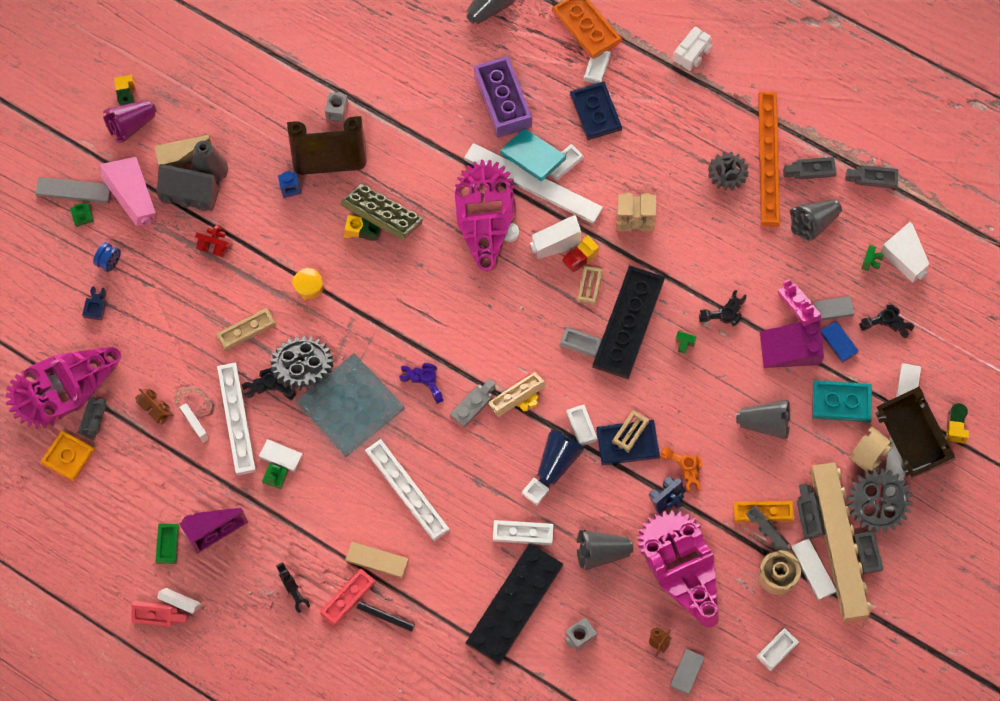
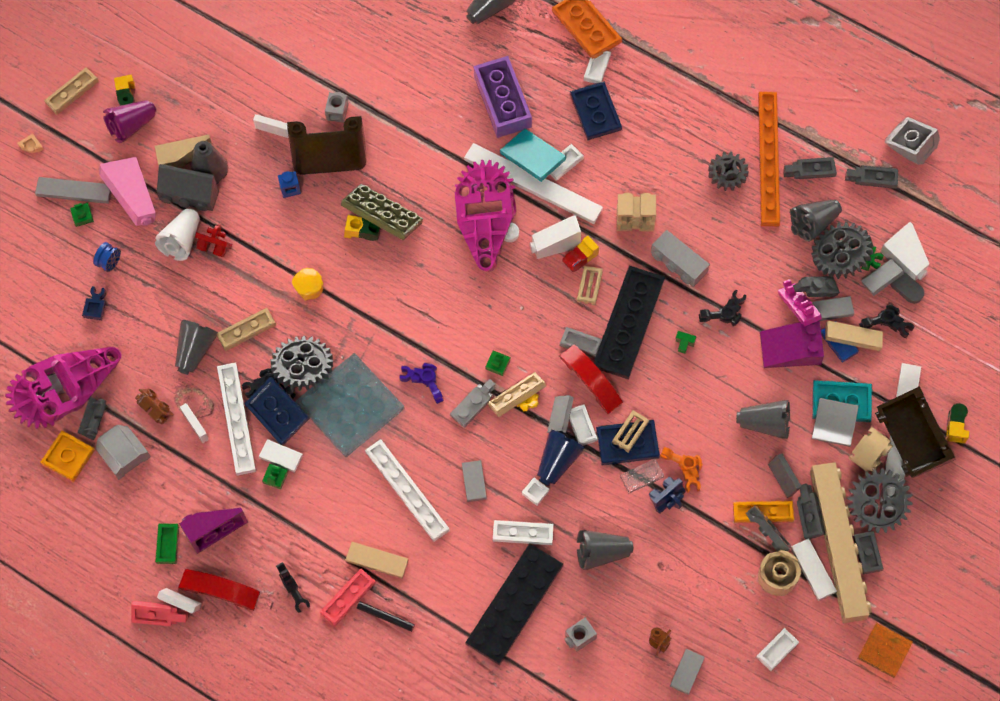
(30, 144): none -> light nougat tile
(71, 91): none -> tan tile
(121, 450): none -> light grey slope
(179, 235): none -> white cone
(192, 345): none -> dark grey cone
(219, 588): none -> red slope
(270, 125): none -> white tile
(277, 411): none -> dark blue tile
(474, 481): none -> light grey tile
(497, 363): none -> green tile
(560, 414): none -> light grey tile
(592, 378): none -> red slope
(642, 476): none -> clear plate
(679, 258): none -> light grey brick
(689, 580): dark pink connector -> none
(692, 49): white brick -> none
(784, 475): none -> dark grey tile
(817, 286): none -> dark grey hinge
(835, 422): none -> light grey slope
(842, 250): none -> dark grey gear
(853, 335): none -> tan tile
(882, 277): none -> light grey tile
(885, 650): none -> clear yellow tile
(908, 288): none -> dark grey tile
(913, 140): none -> light grey slope

